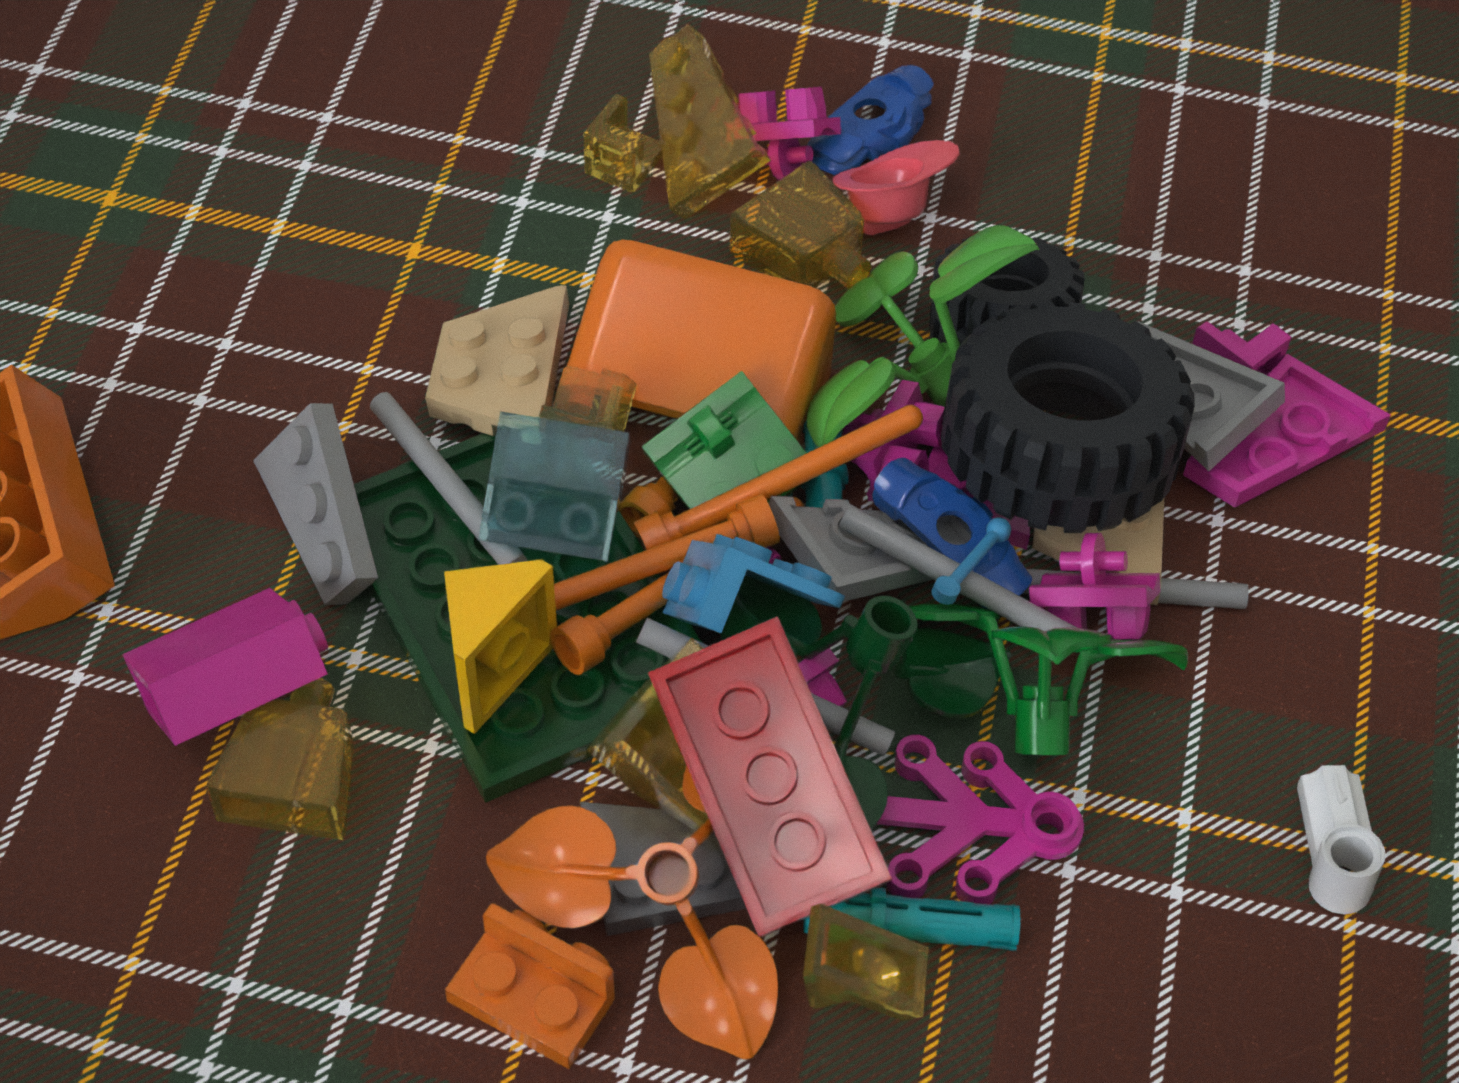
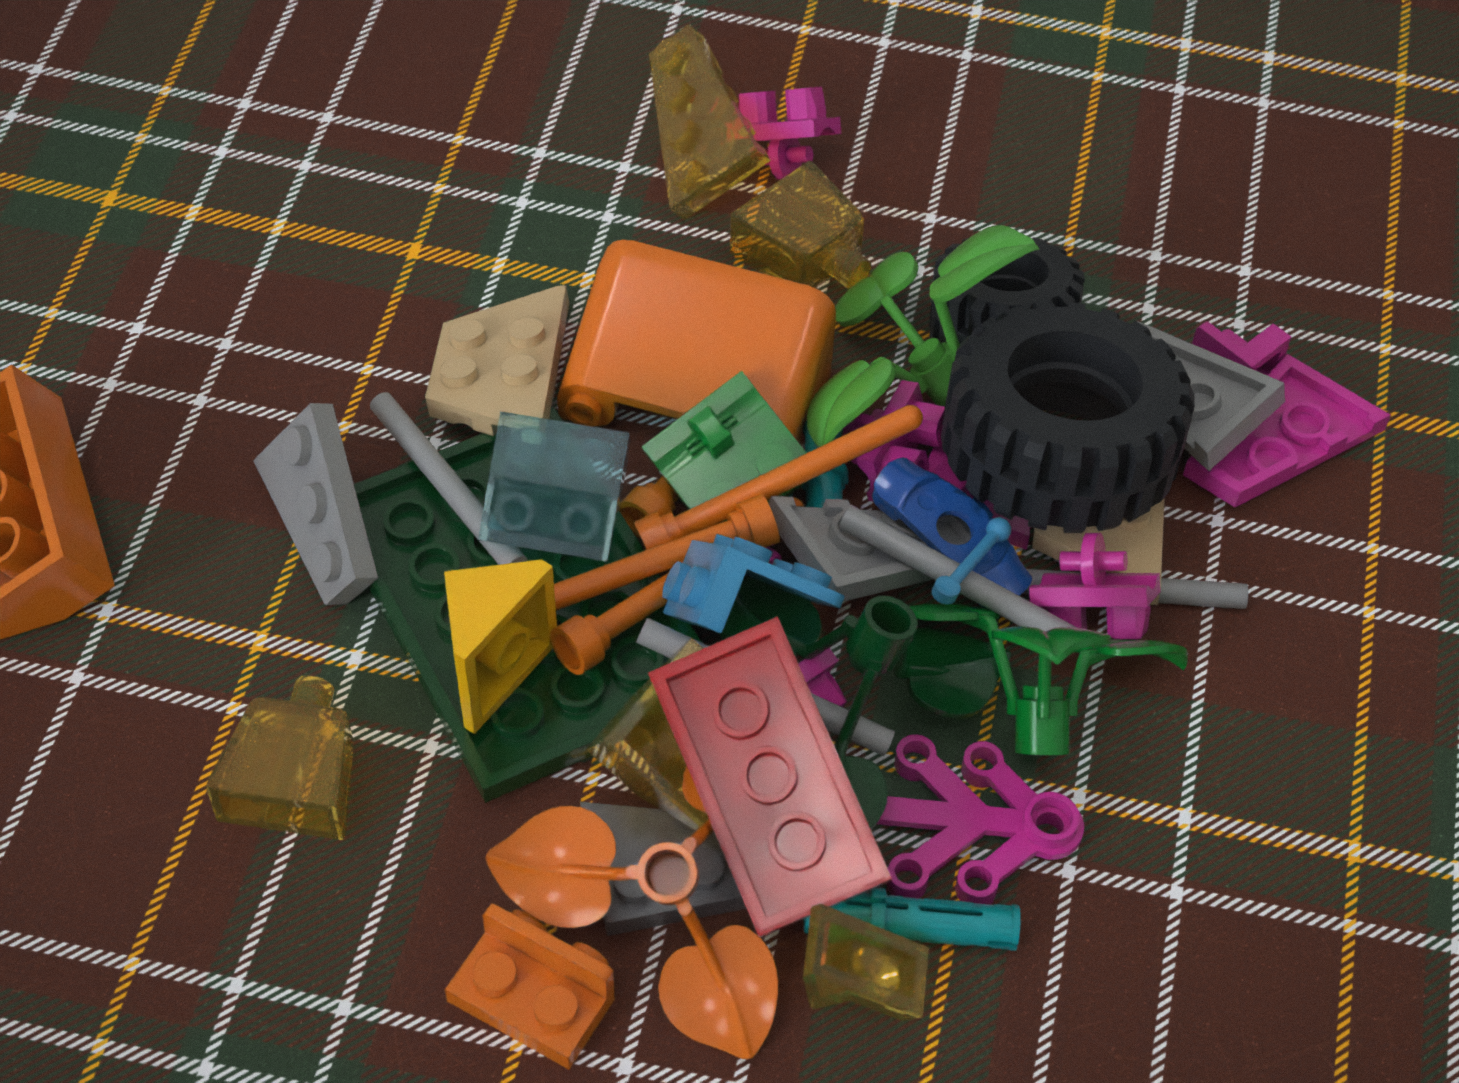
(227, 664): dark pink brick -> none
(592, 399): clear yellow panel -> none
(617, 152): clear yellow panel -> none
(896, 184): coral piece -> none
(902, 96): blue piece -> none
(1339, 836): white piece -> none

